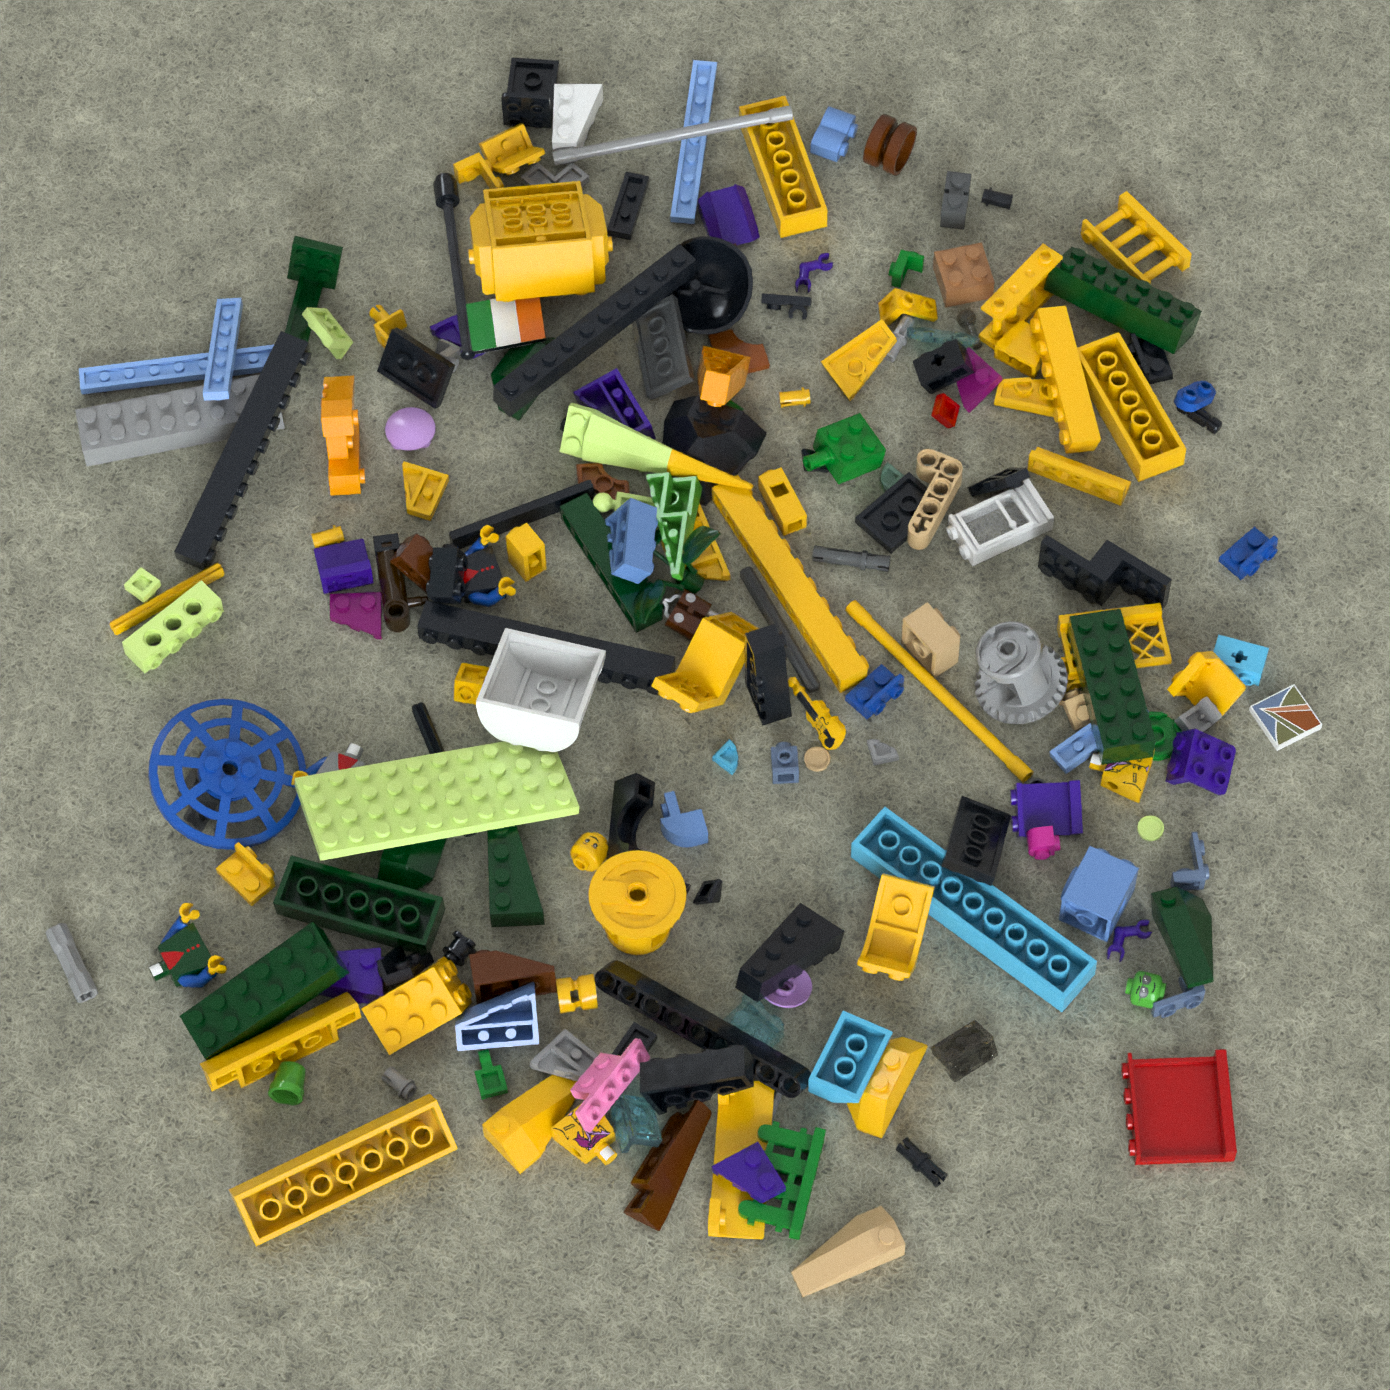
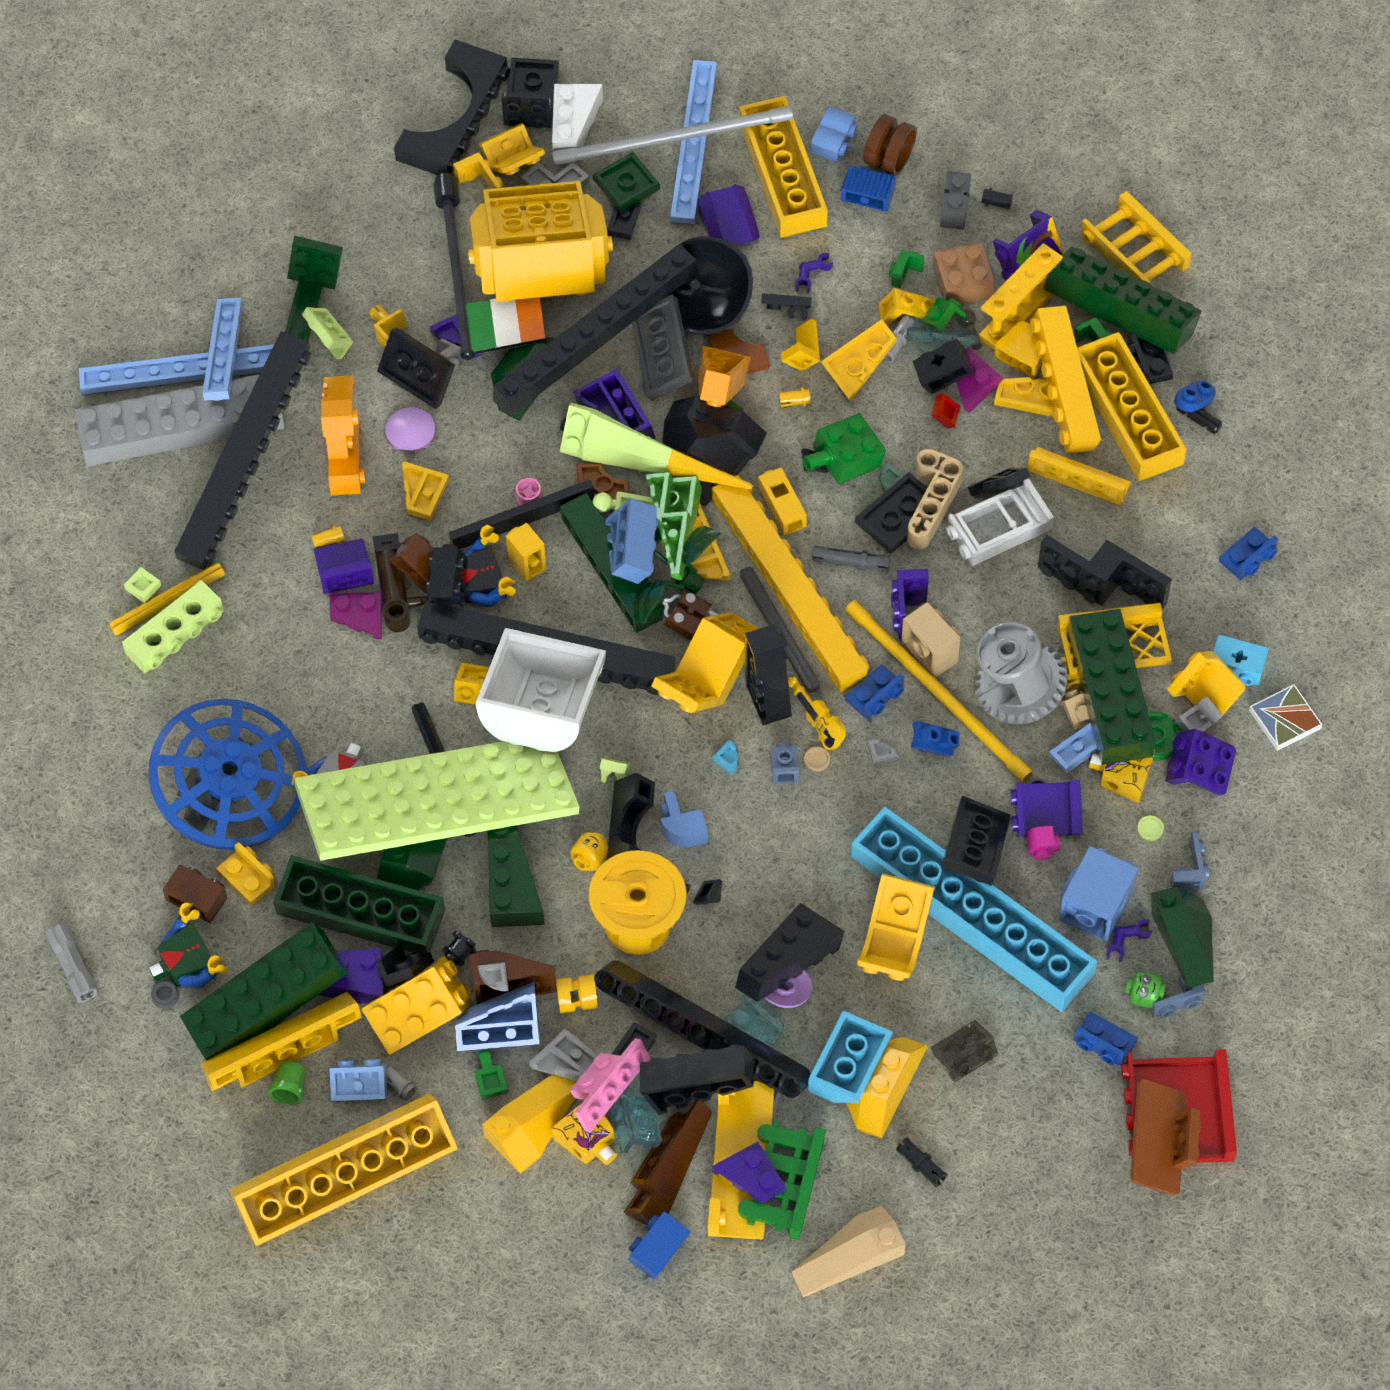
(165, 994): none -> dark grey tile
(190, 886): none -> reddish brown brick
(358, 1081): none -> light blue bracket
(442, 148): none -> black arch
(494, 975): none -> light grey tile
(527, 490): none -> bright pink wheel
(610, 765): none -> yellowish green tile
(626, 181): none -> dark green tile
(658, 1245): none -> blue brick
(806, 350): none -> yellow bracket
(868, 188): none -> blue brick
(909, 588): none -> dark purple bracket
(934, 739): none -> blue hips
(941, 312): none -> green bracket
(1018, 251): none -> dark purple panel
(1090, 329): none -> green bracket
(1104, 1039): none -> blue bracket
(1163, 1137): none -> dark orange bracket

